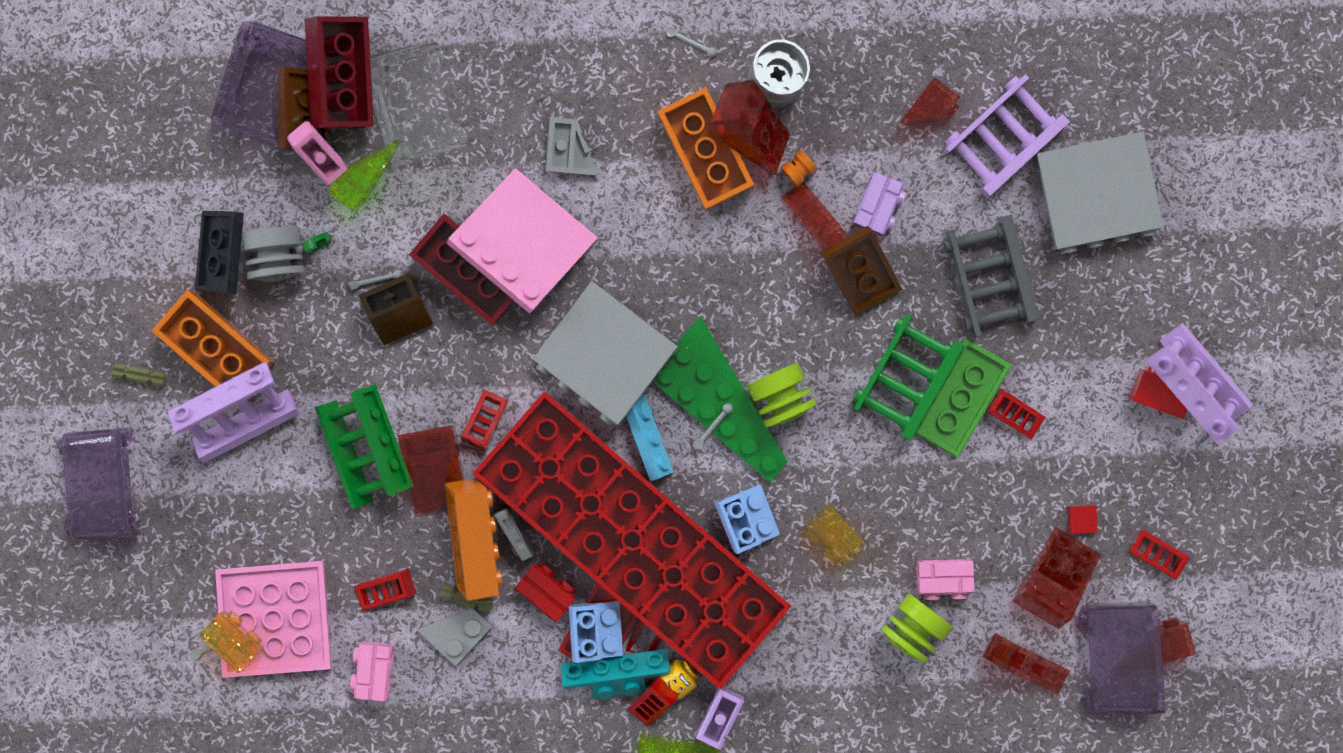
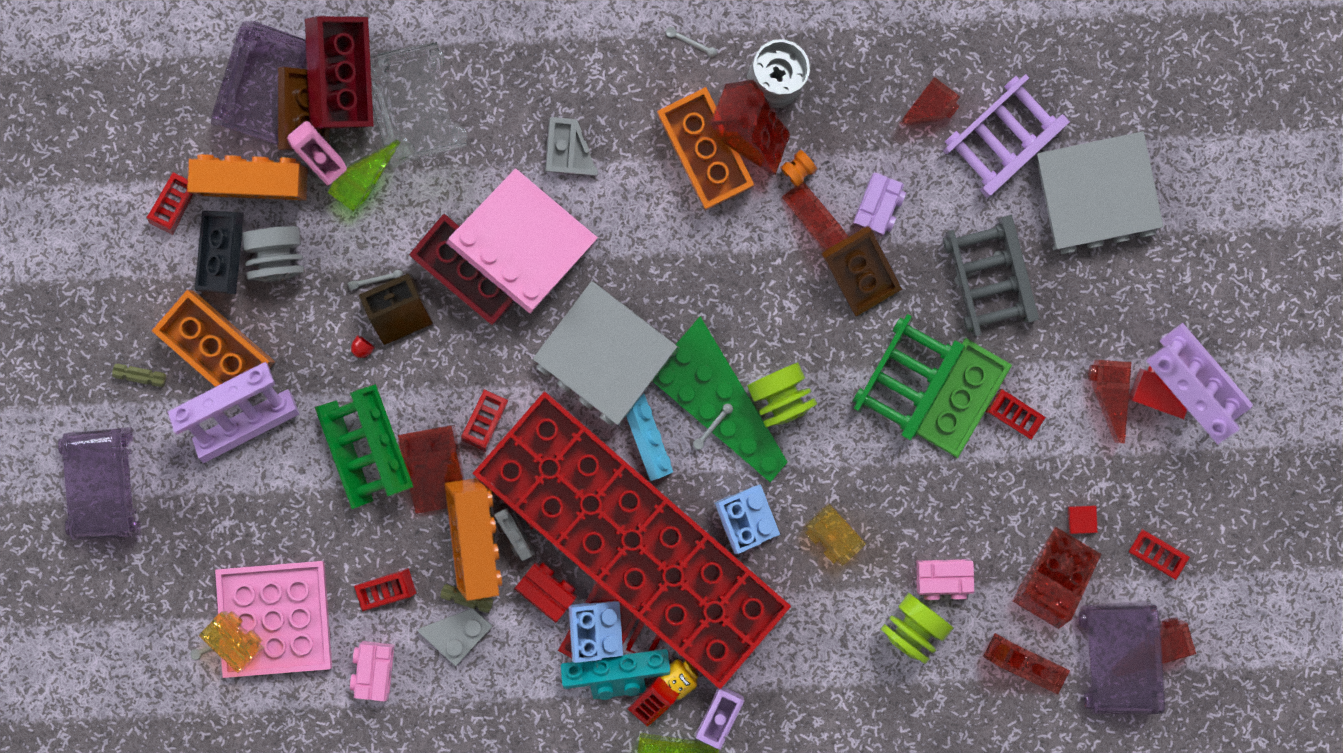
(175, 218): none -> red slope
(247, 179): none -> orange brick
(312, 244): green tile -> none
(361, 348): none -> red hinge
(1111, 388): none -> clear red slope

